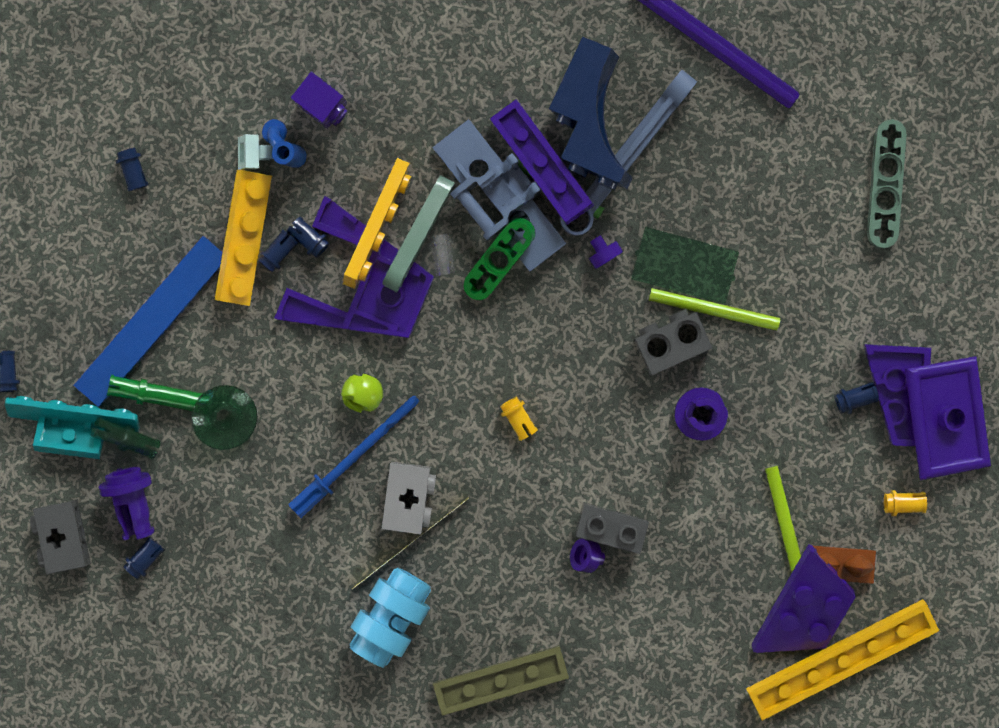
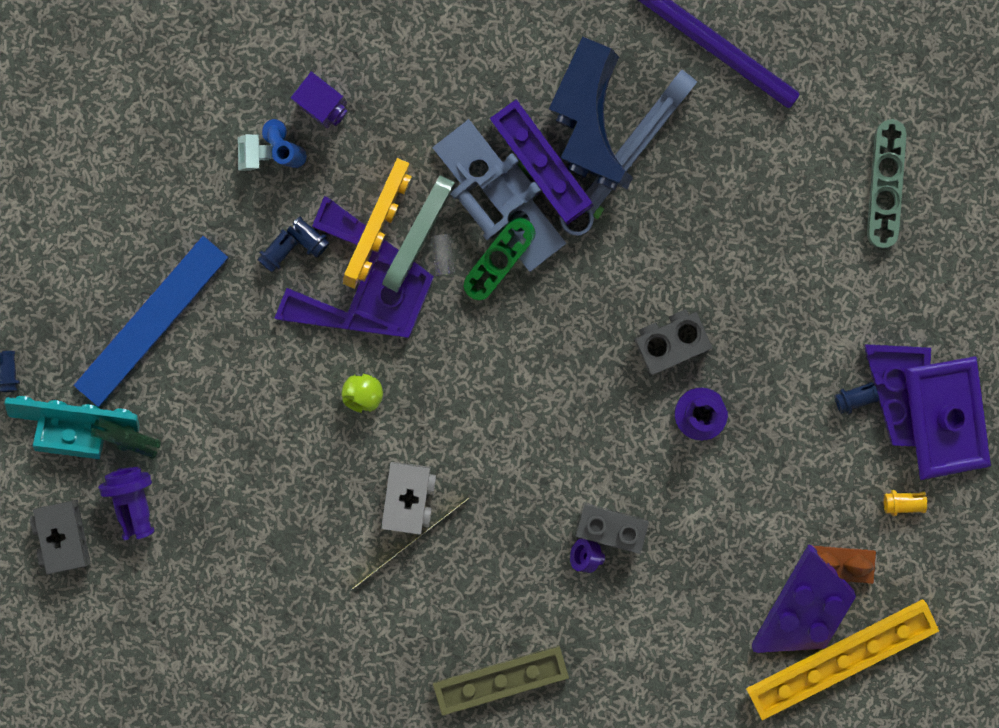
(132, 169): dark blue pin -> none
(143, 558): dark blue pin -> none
(152, 393): green pin -> none
(227, 432): clear green dish -> none
(243, 237): yellow plate -> none
(320, 487): blue piece -> none
(383, 629): medium azure piece -> none
(516, 415): yellow pin -> none
(604, 252): dark purple tile -> none
(685, 265): clear green piece -> none
(714, 309): lime bar -> none
(783, 515): lime bar -> none

